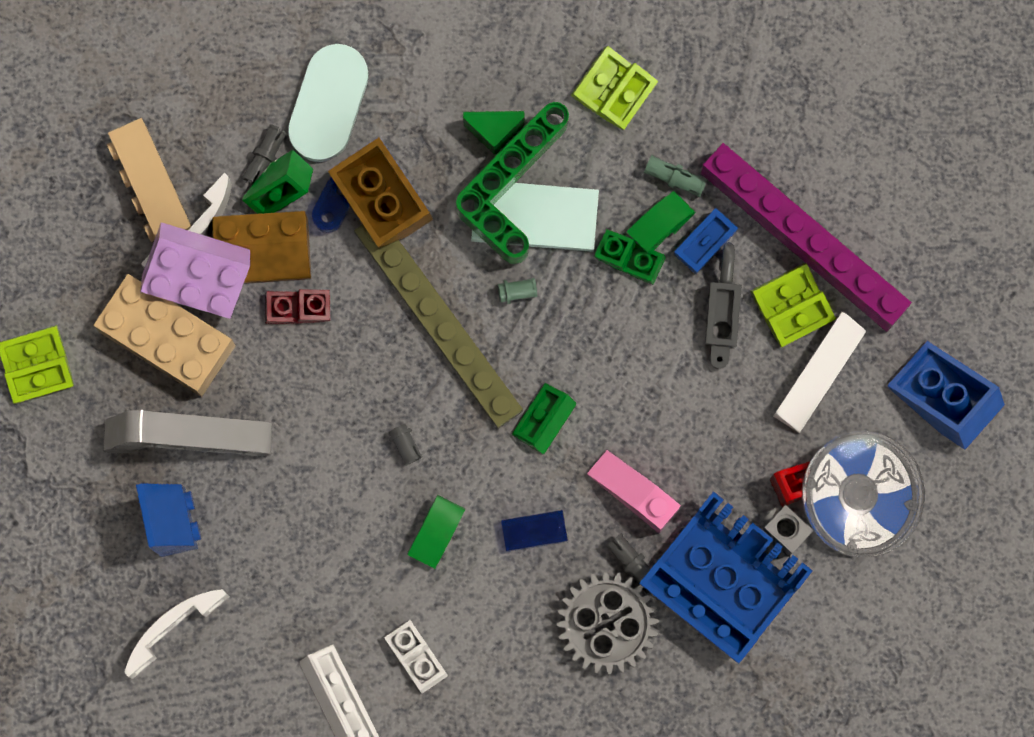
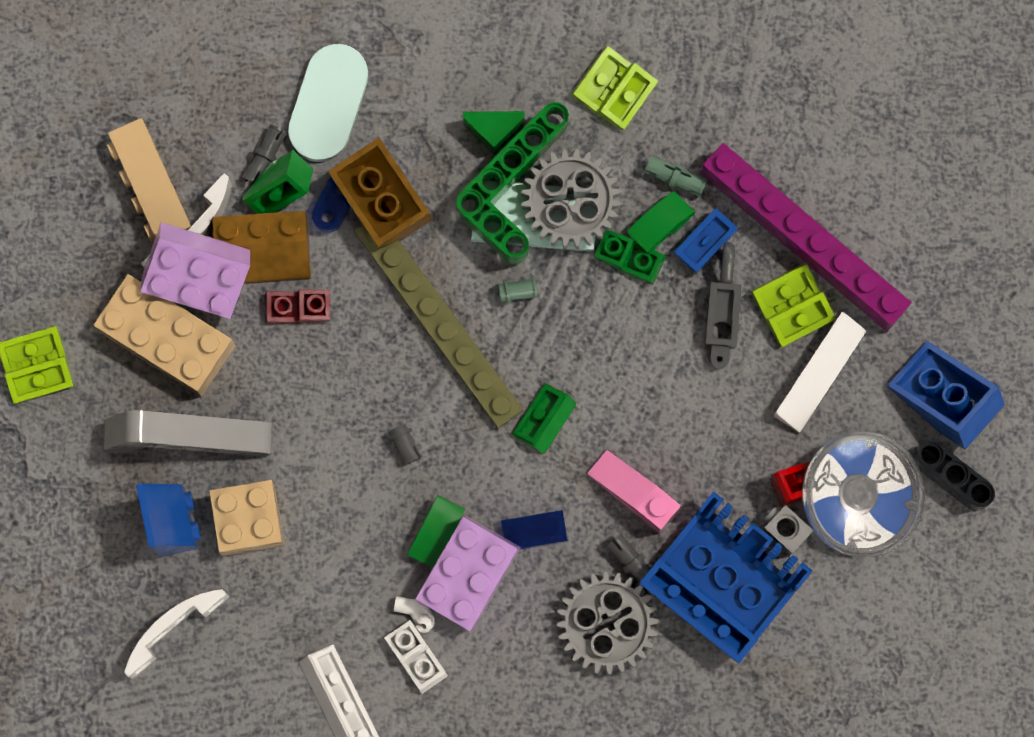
(247, 518): none -> tan brick
(418, 611): none -> white arm
(468, 573): none -> lavender brick
(566, 172): none -> light grey gear
(969, 478): none -> black beam

